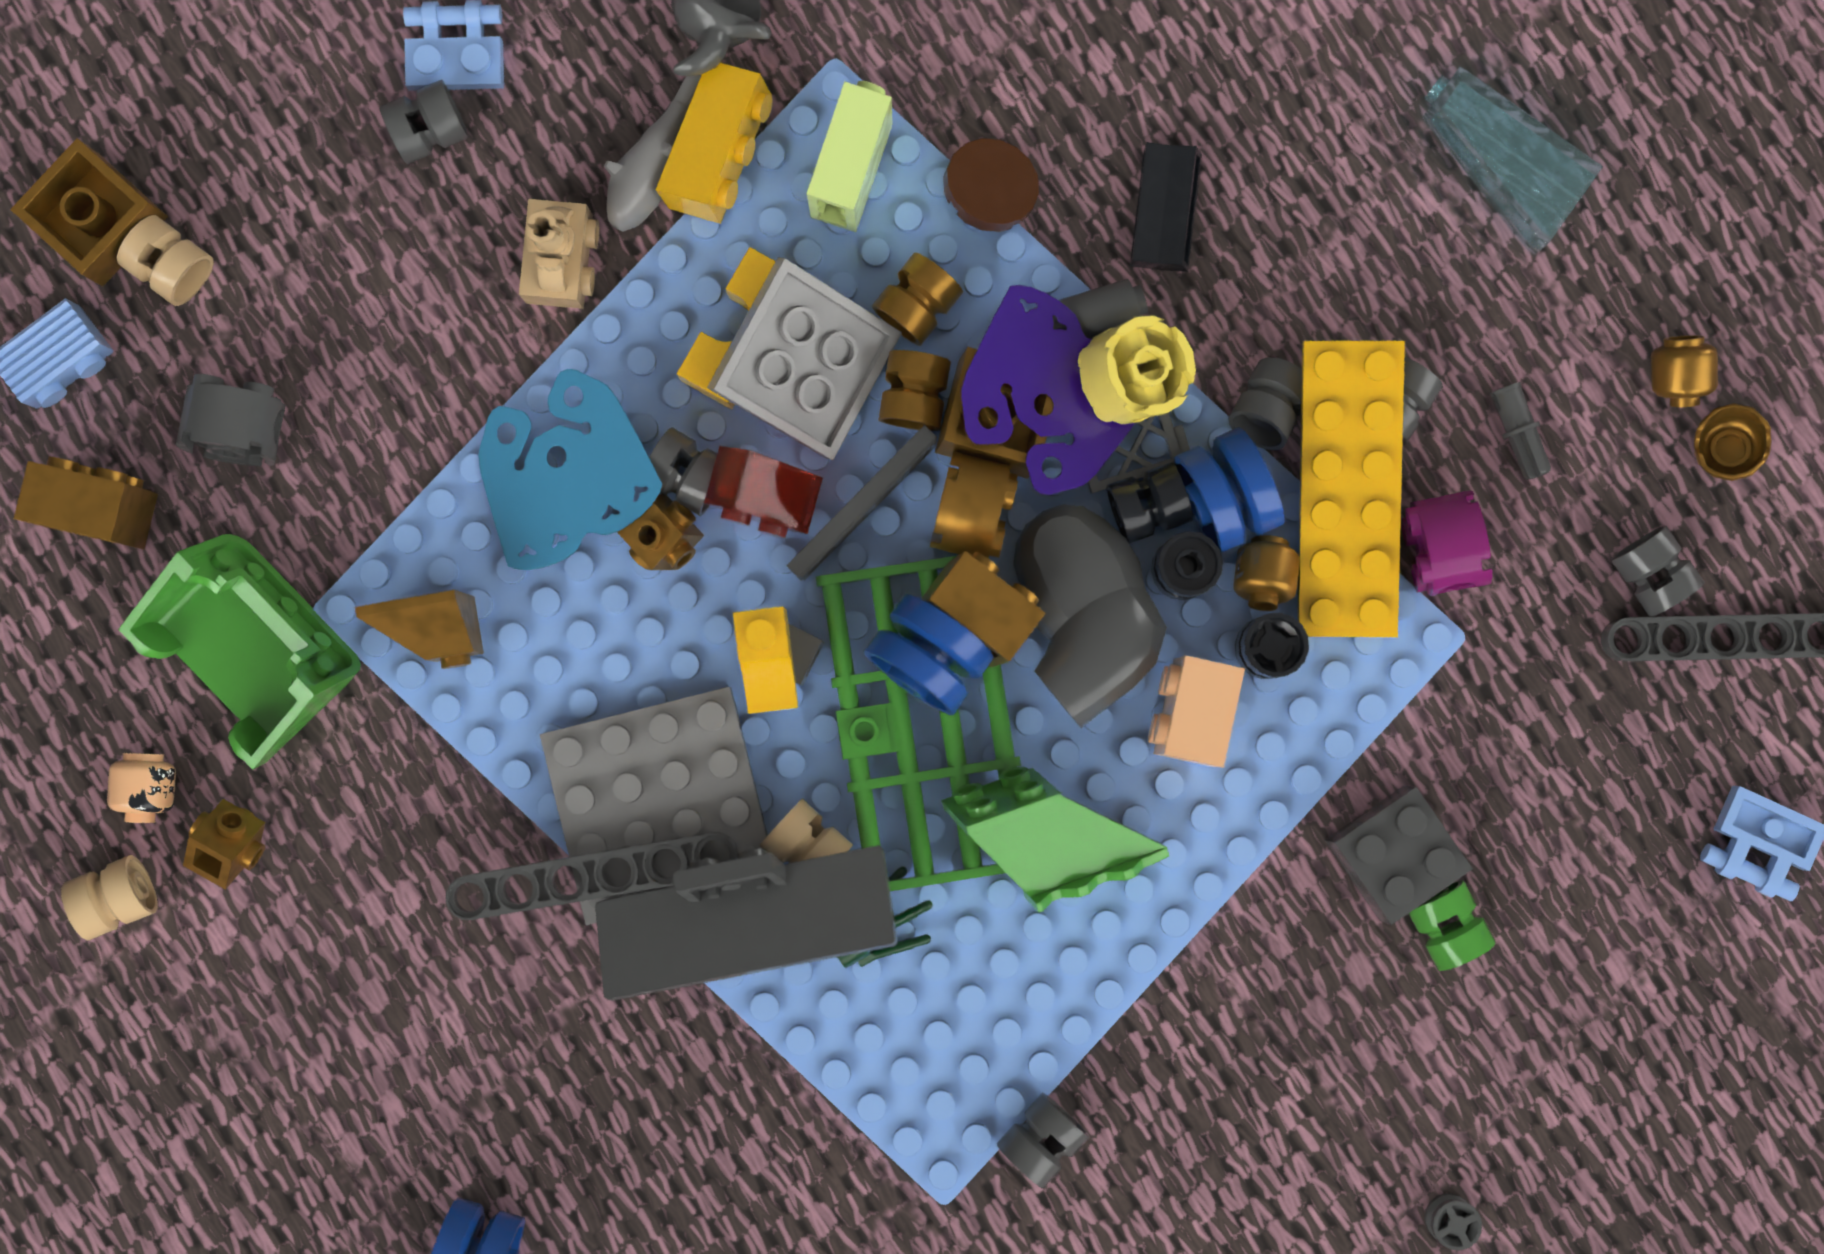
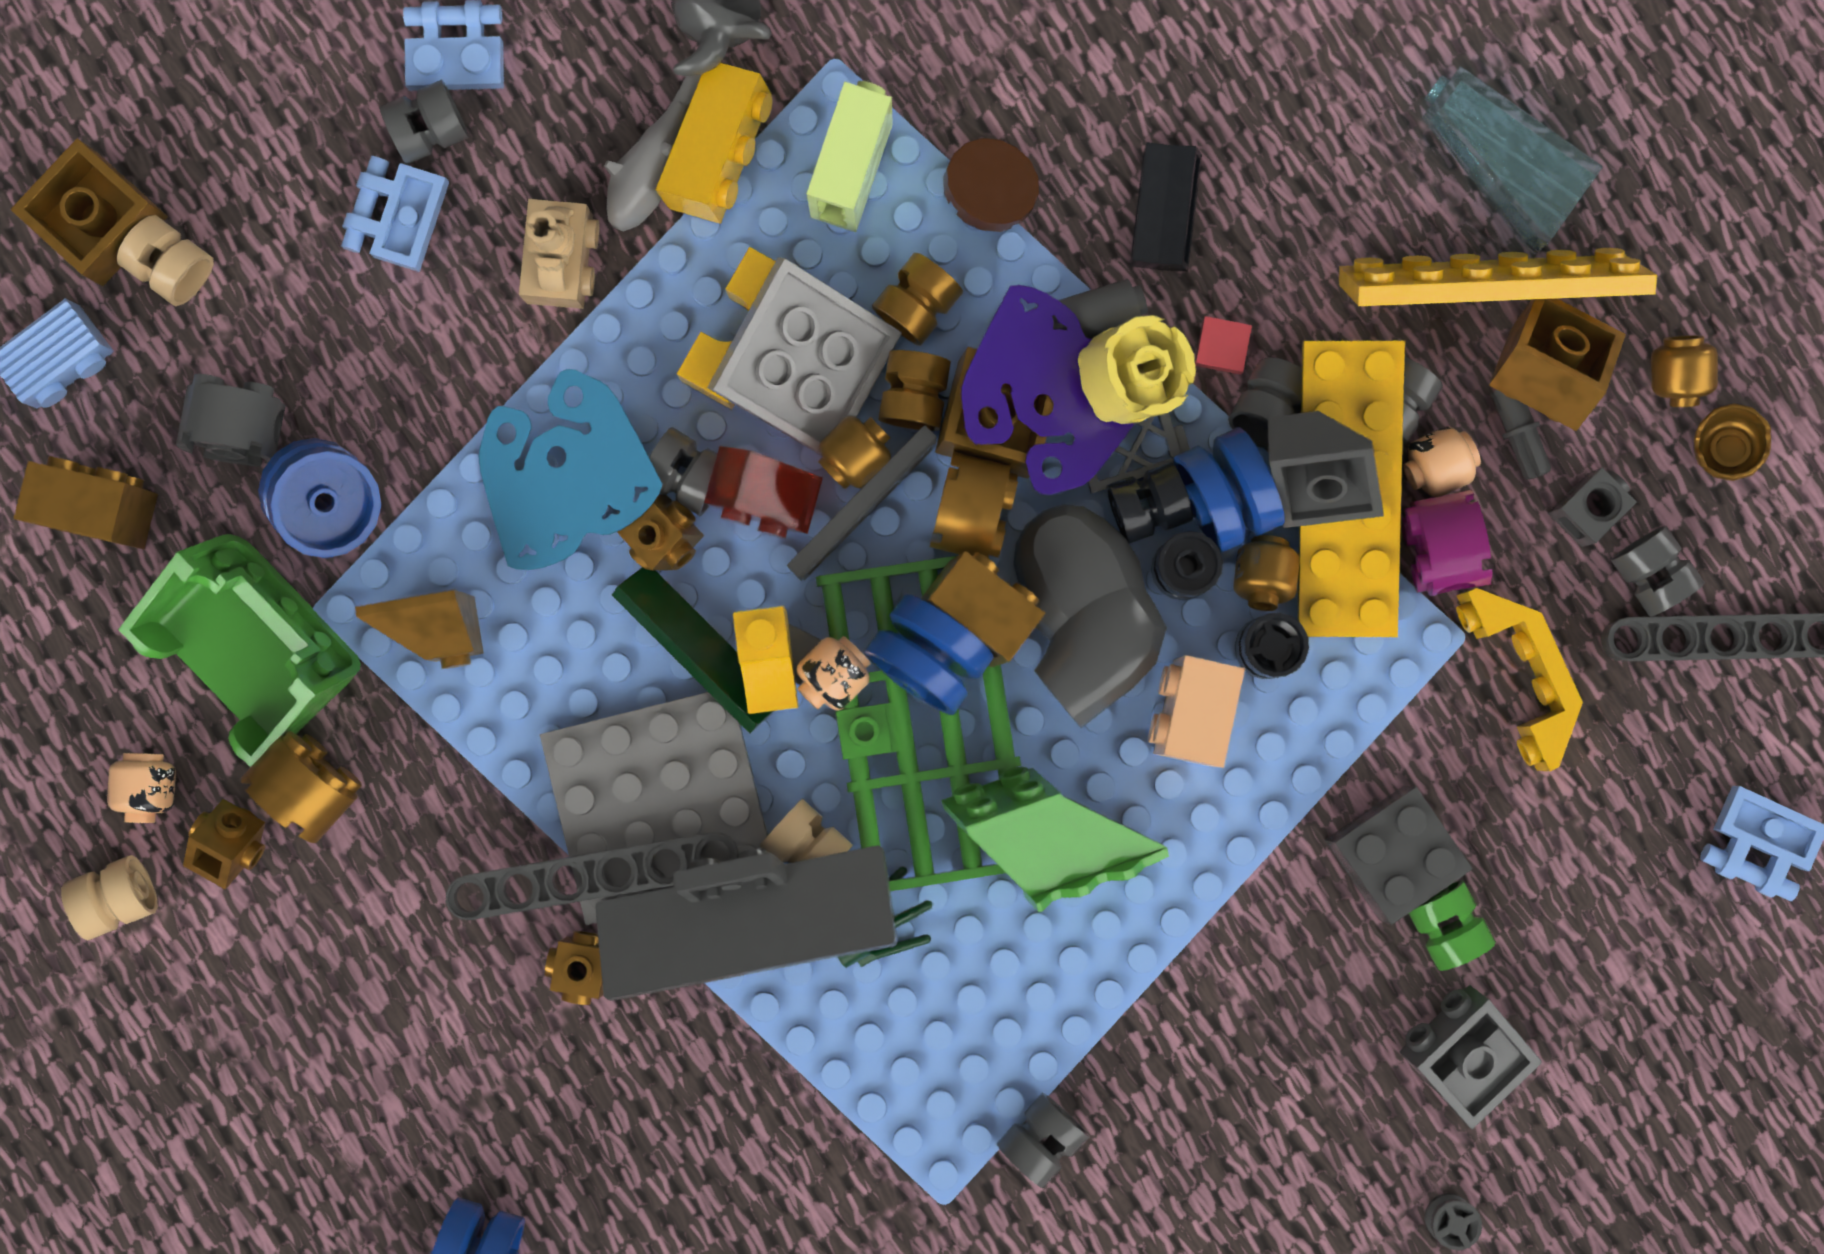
(300, 786): none -> pearl gold brick
(339, 518): none -> blue wheel
(407, 217): none -> light blue plate
(582, 948): none -> pearl gold brick
(689, 641): none -> dark green tile
(833, 673): none -> light nougat head
(854, 451): none -> pearl gold head
(1223, 345): none -> coral tile
(1322, 470): none -> dark grey slope
(1442, 461): none -> light nougat head
(1469, 1055): none -> dark grey plate
(1508, 278): none -> yellow plate
(1547, 736): none -> yellow slope
(1558, 361): none -> pearl gold brick
(1574, 515): none -> dark grey brick

